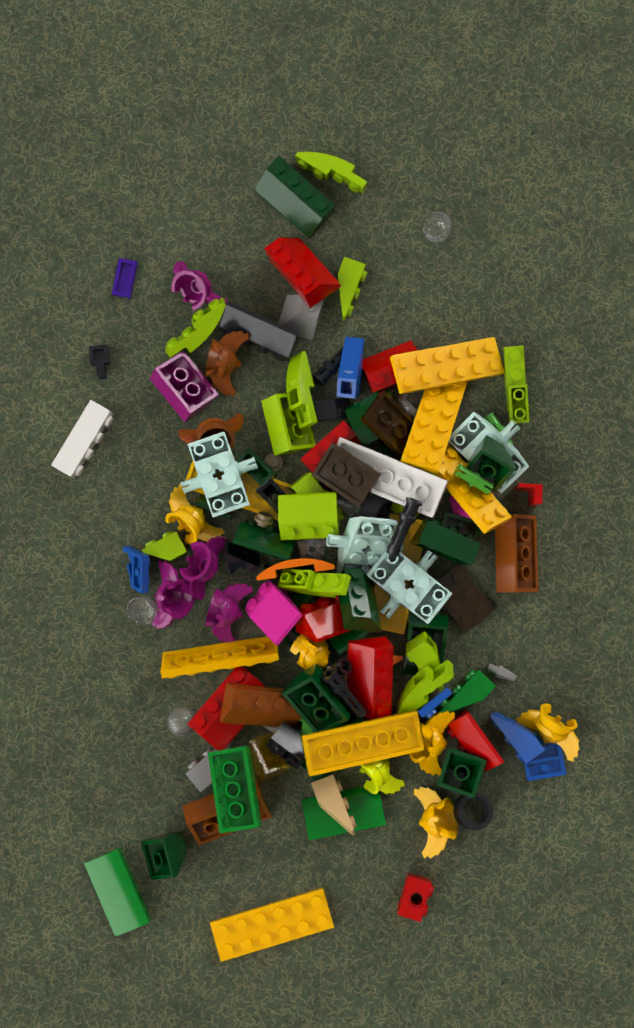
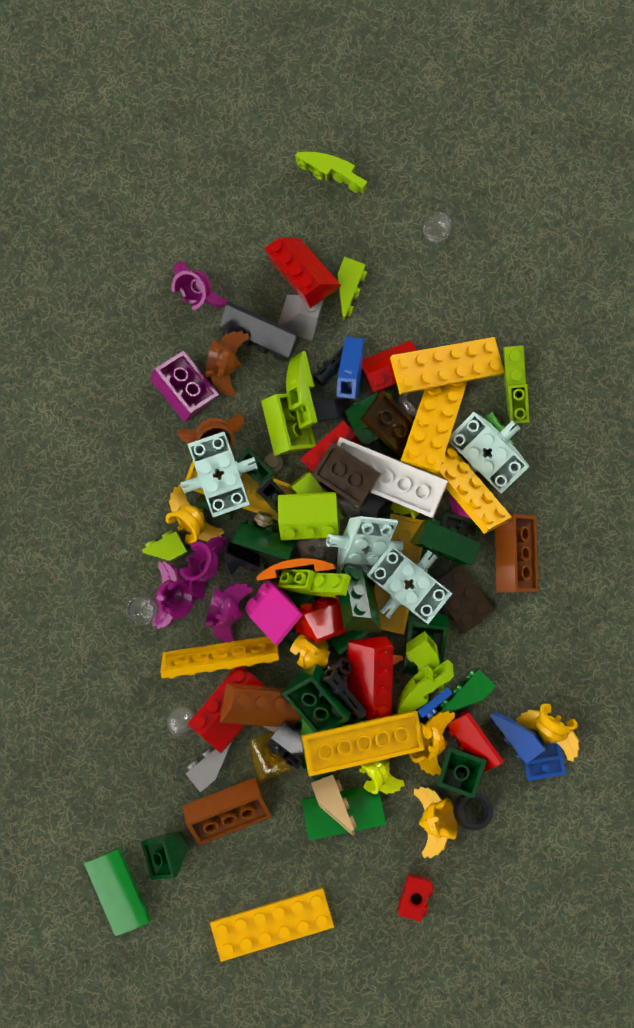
(82, 439): white brick -> none
(100, 357): black plate -> none
(124, 278): dark purple tile -> none
(138, 569): blue wing -> none
(203, 325): lime slope -> none
(234, 789): green slope -> none
(294, 197): dark green slope -> none
(406, 517): black pin -> none
(473, 479): bright green pin -> none
(491, 462): dark green slope -> none
(501, 672): light grey bar -> none
(534, 493): red panel -> none

